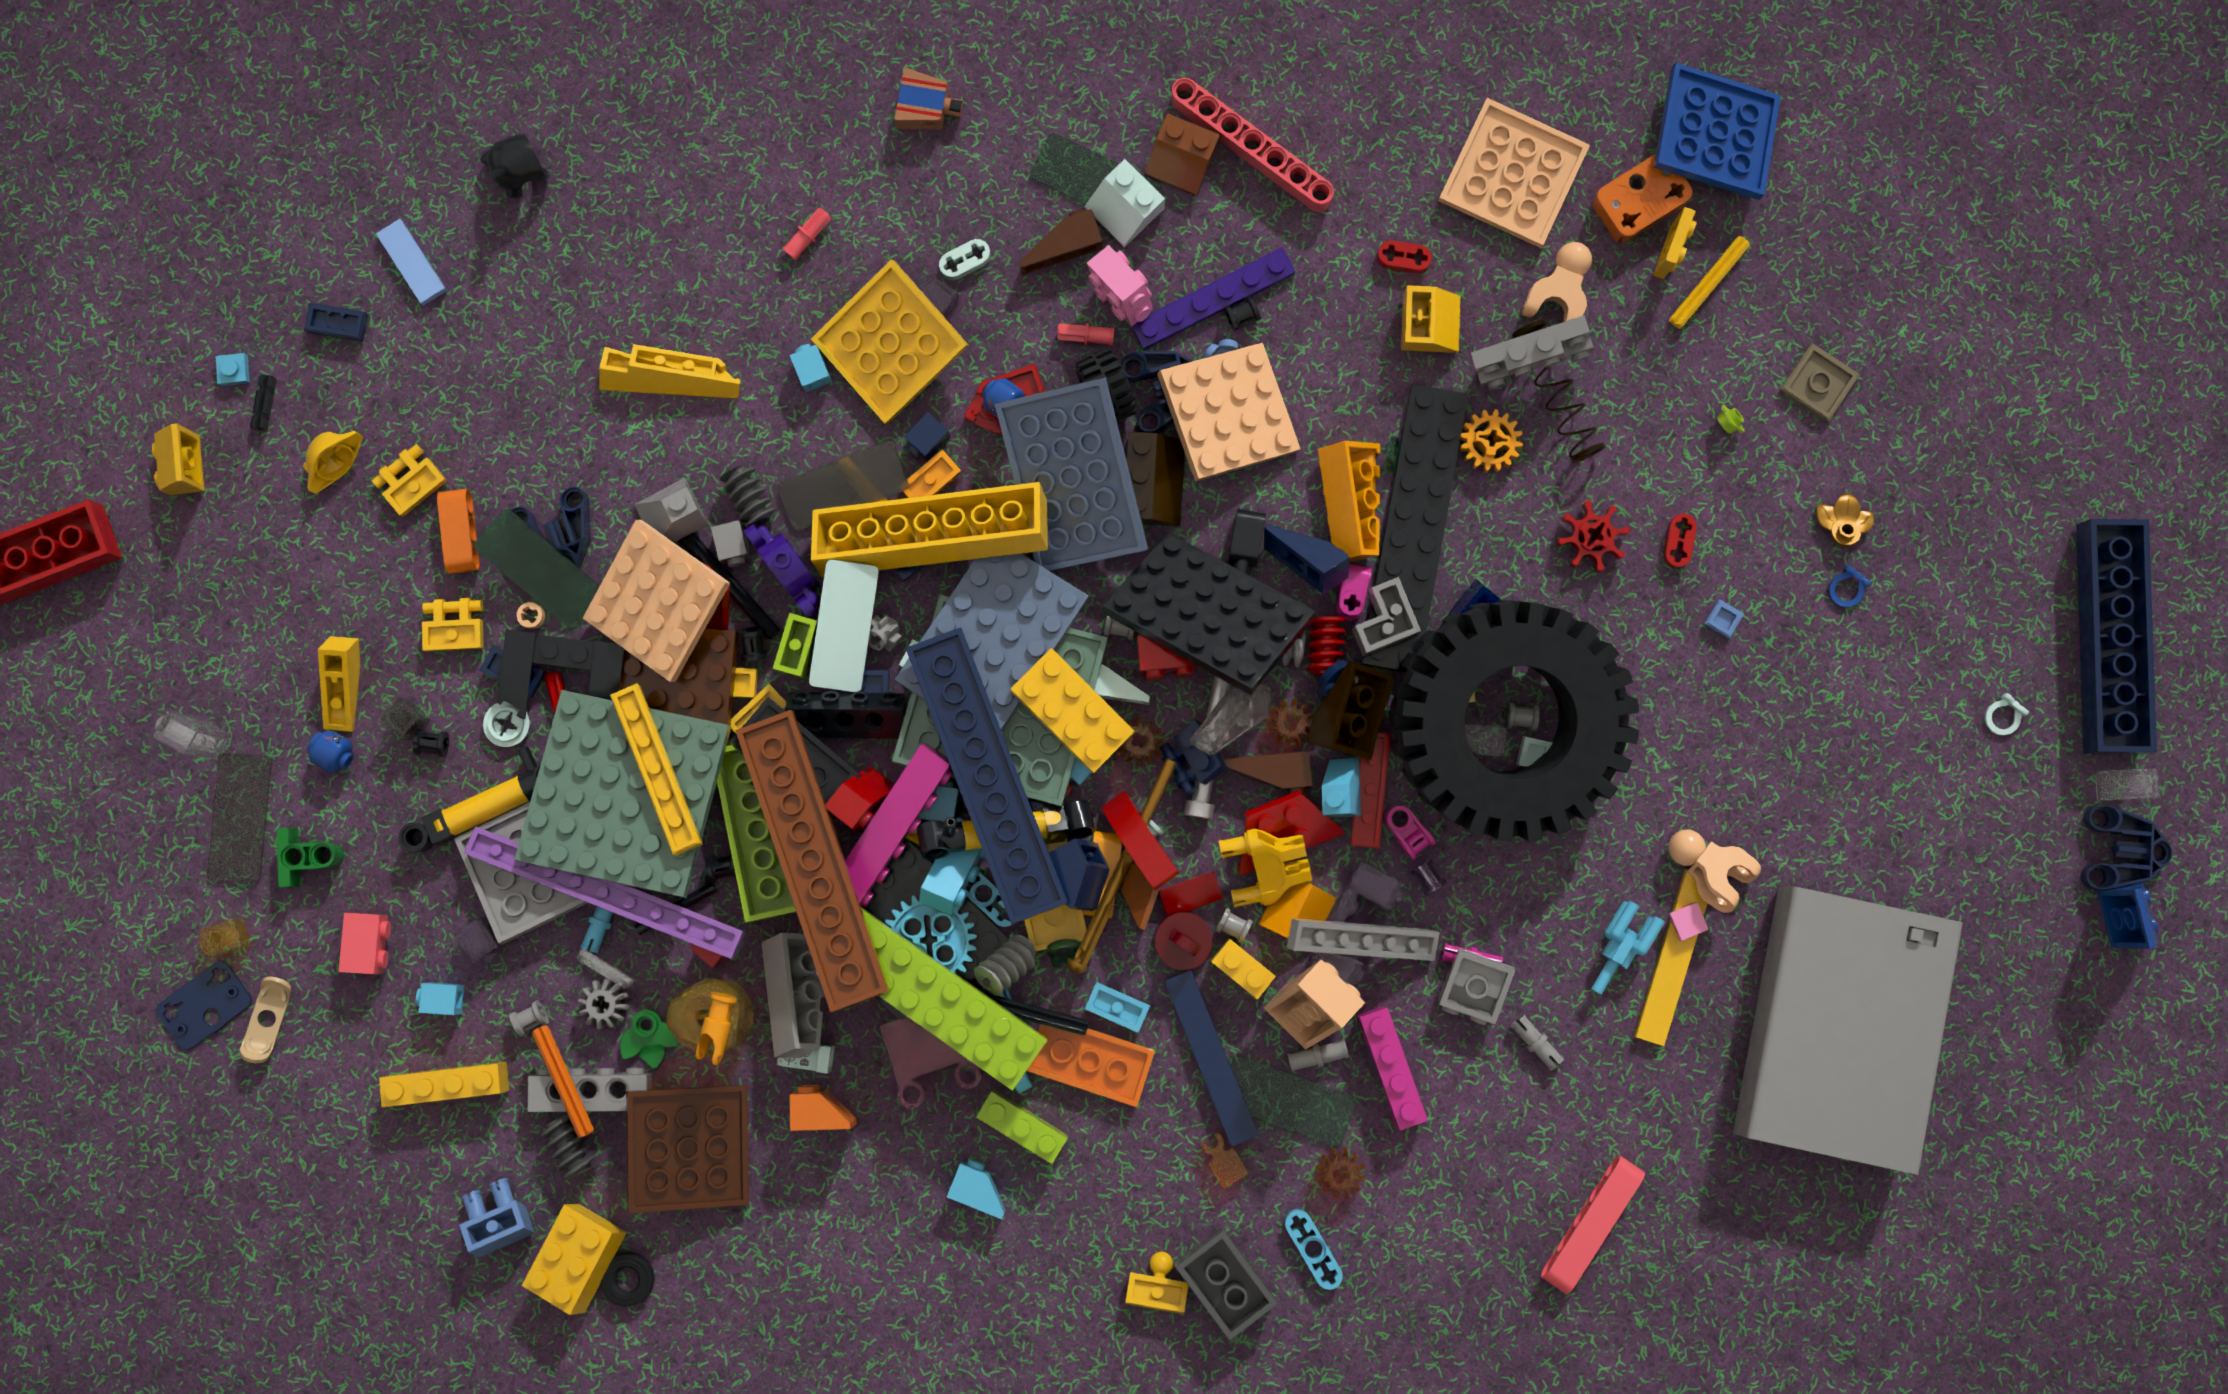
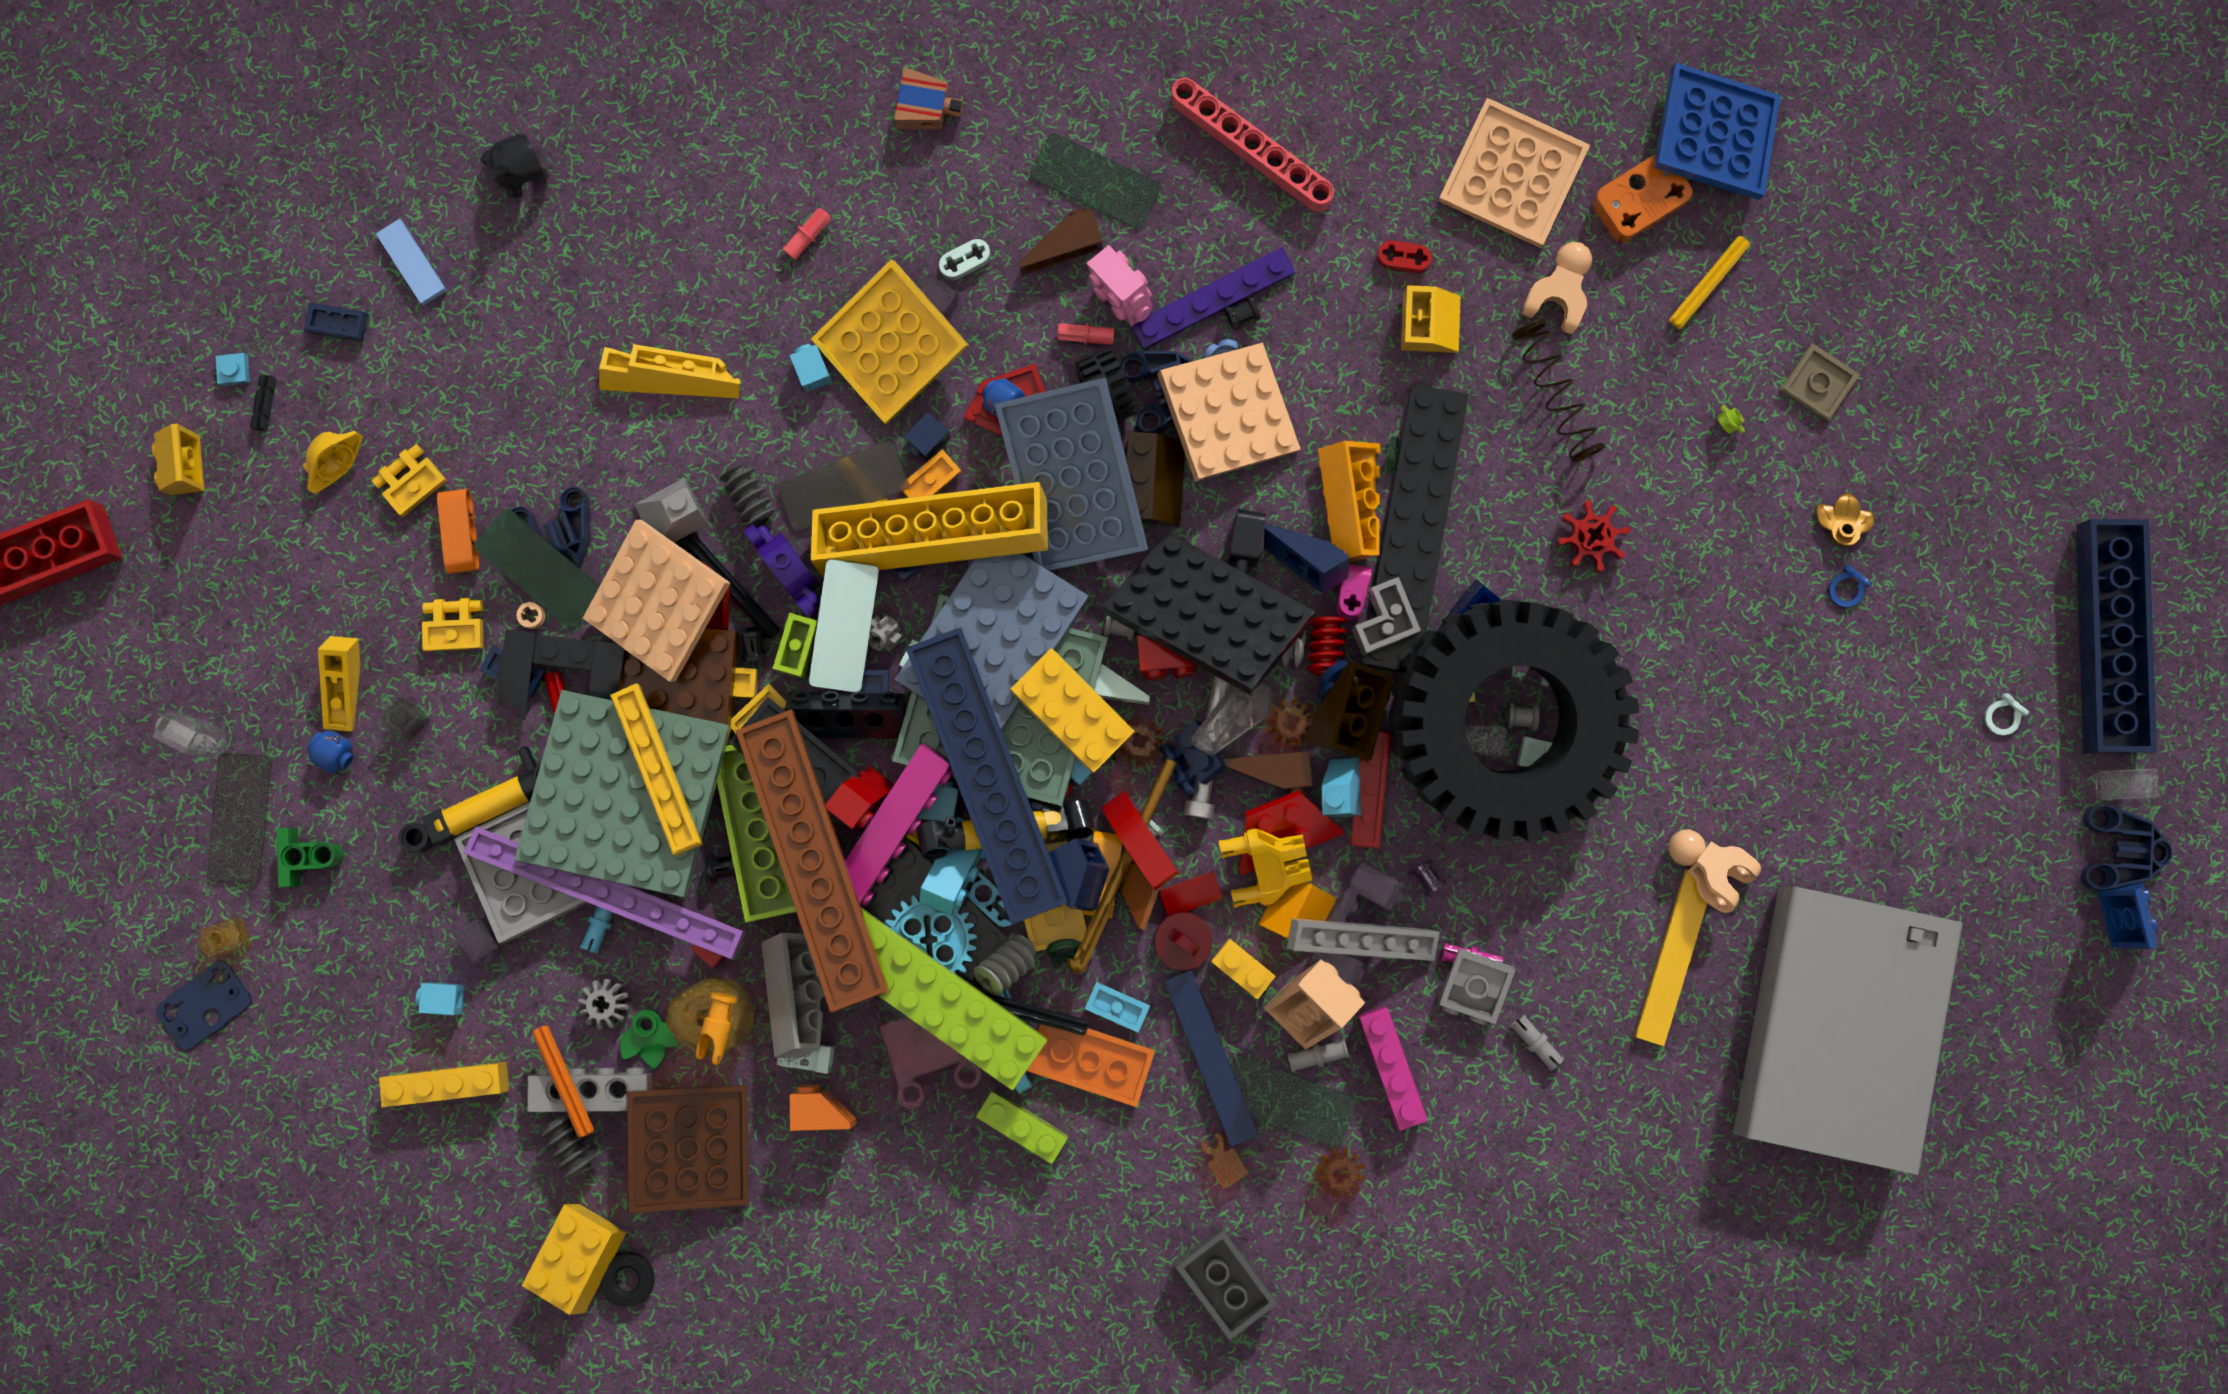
(260, 1040): tan piece -> none
(364, 943): coral brick -> none
(431, 742): black bush -> none
(494, 730): light aqua gear -> none
(498, 1227): medium blue brick -> none
(529, 1018): light grey bush -> none
(606, 969): clear tile -> none
(691, 899): black bar -> none
(731, 543): light grey brick -> none
(976, 1189): medium azure slope -> none
(1125, 203): light aqua slope -> none
(1156, 1290): yellow plate -> none
(1182, 154): dark orange slope -> none
(1233, 925): light grey bush -> none
(1331, 1264): medium azure beam -> none
(1409, 832): dark pink piece -> none
(1478, 439): light orange gear -> none
(1542, 347): light grey bracket -> none
(1592, 1224): coral beam -> none
(1625, 943): medium azure plant -> none
(1672, 540): red beam -> none
(1673, 249): yellow plate -> none
(1688, 921): bright pink tile -> none
(1723, 619): medium blue tile -> none

